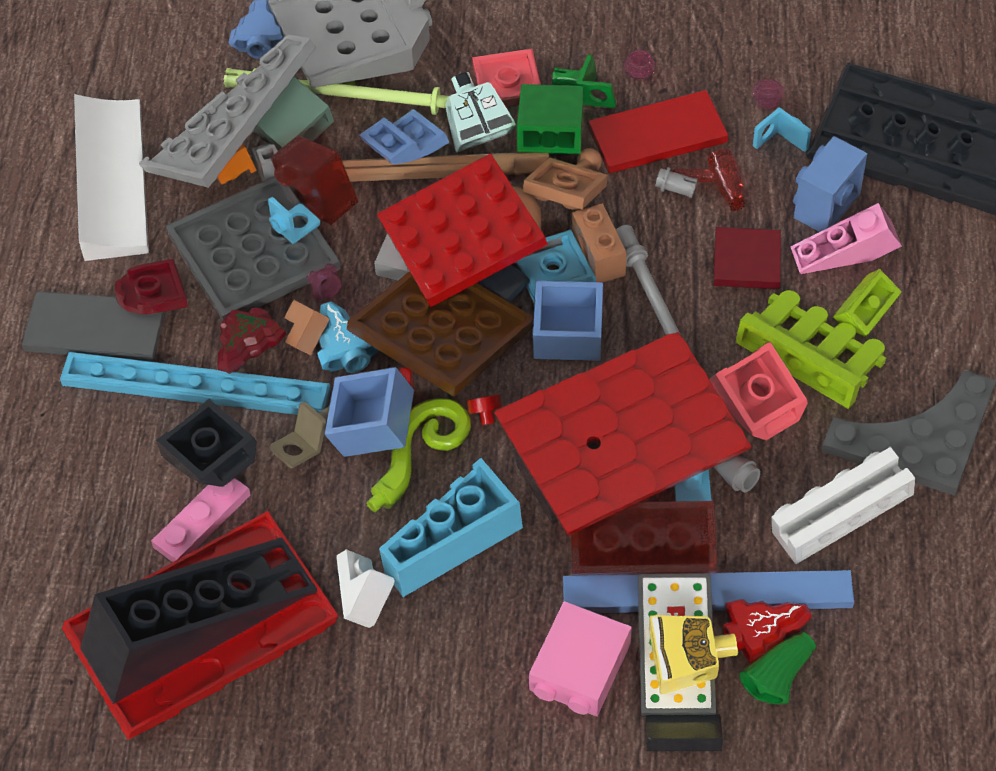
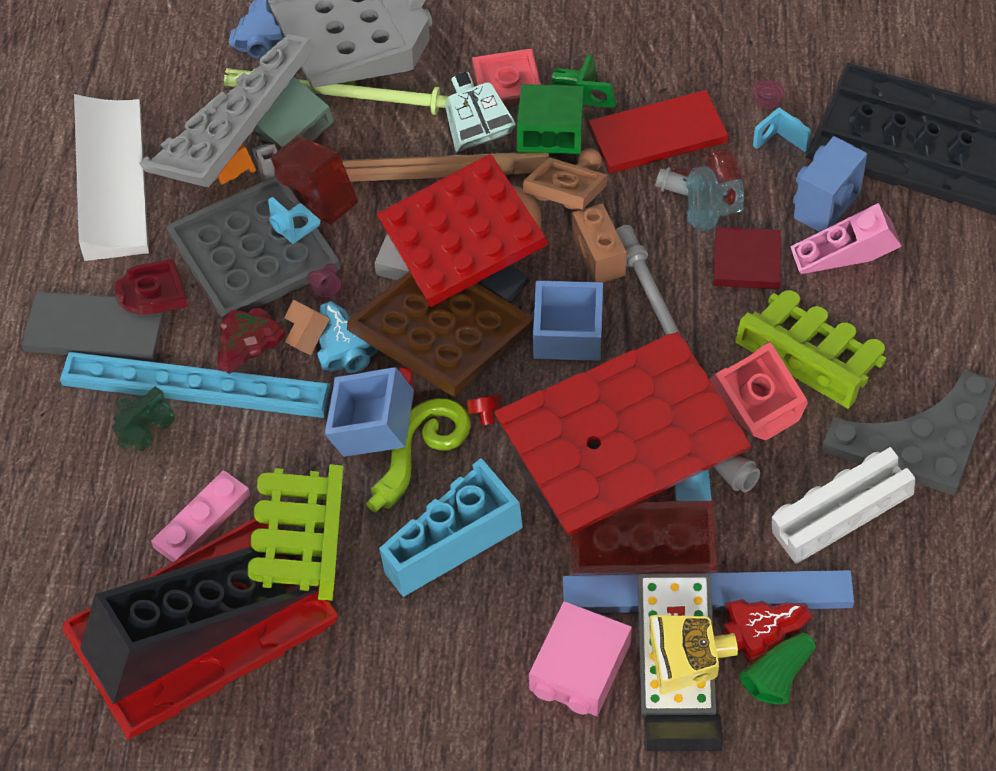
(138, 416): none -> clear green hips
(209, 446): black slope -> none
(294, 542): none -> lime fence
(307, 435): dark tan bracket -> none
(362, 588): white slope -> none
(405, 139): medium blue slope -> none
(563, 253): medium azure piece -> none
(639, 64): clear pink plate -> none
(706, 198): none -> clear light blue bracket
(868, 302): lime slope -> none

